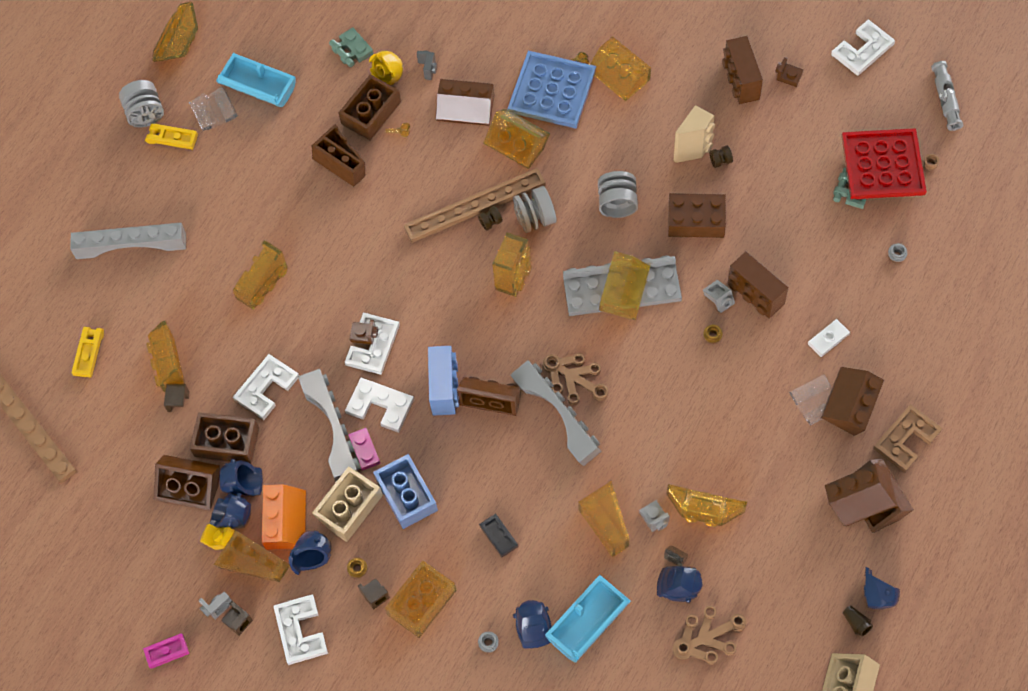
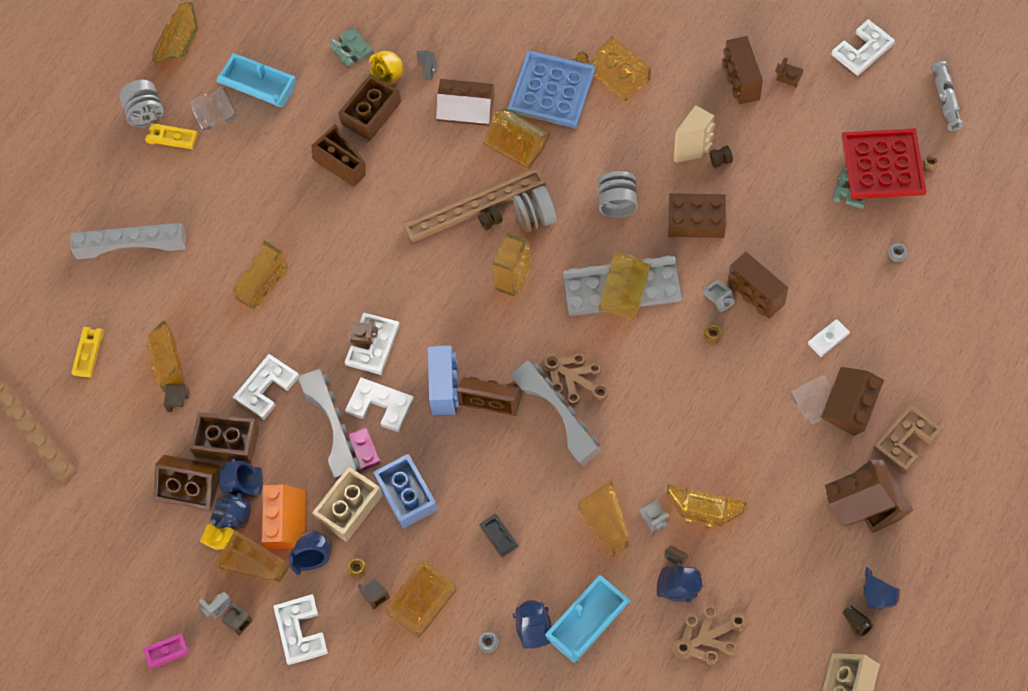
(401, 130): clear yellow hand -> none

